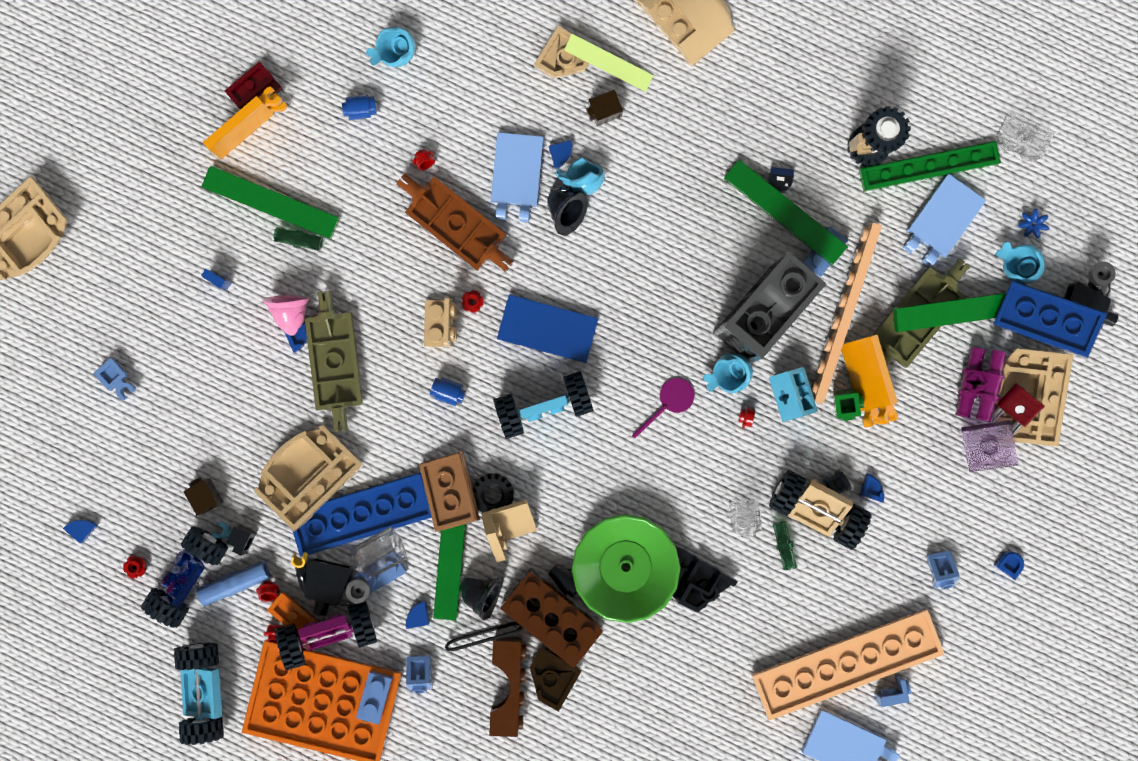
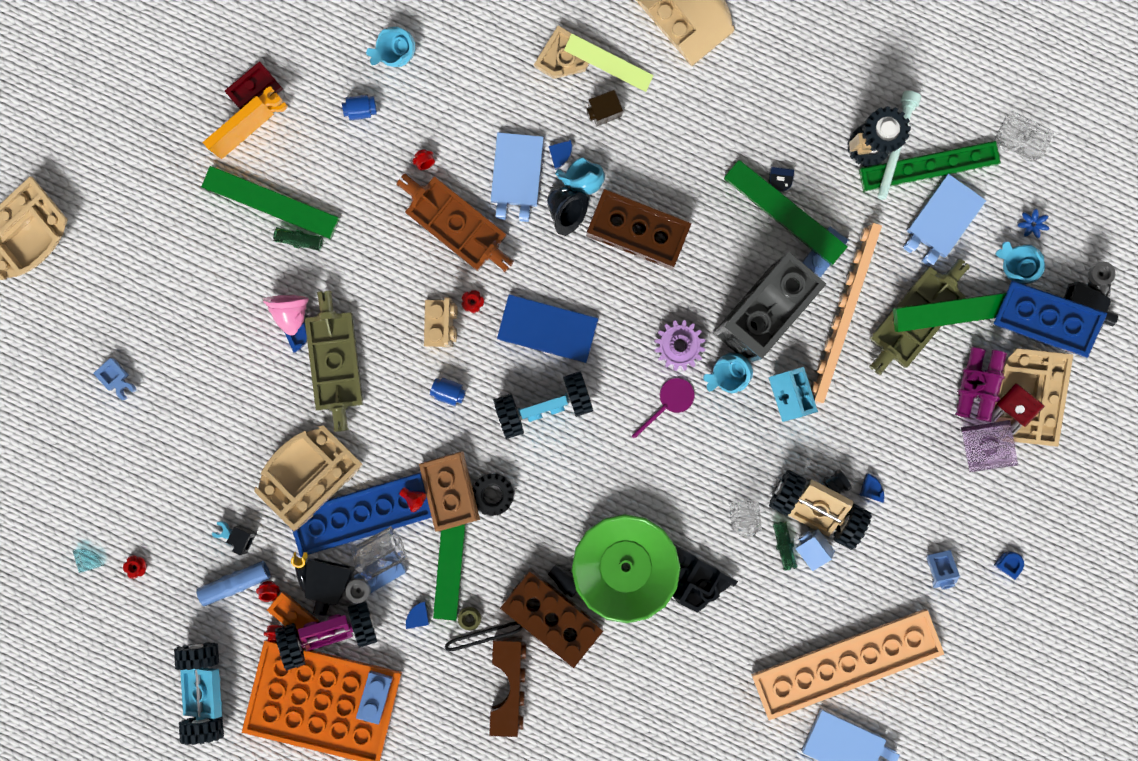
(80, 529): blue tile -> none
(87, 560): none -> clear light blue tile
(177, 583): plate -> none
(202, 496): dark brown brick -> none
(216, 279): blue tile -> none
(413, 499): none -> red rock
(418, 674): medium blue bracket -> none
(469, 625): none -> olive plate
(481, 595): black piece -> none
(506, 524): tan bracket -> none
(552, 678): dark brown plate -> none
(635, 214): none -> reddish brown brick
(691, 341): none -> lavender gear
(747, 417): red plate -> none
(815, 549): none -> light blue brick
(847, 404): green brick -> none
(871, 379): light orange tile -> none
(892, 696): medium blue bracket -> none
(909, 101): none -> light aqua piece

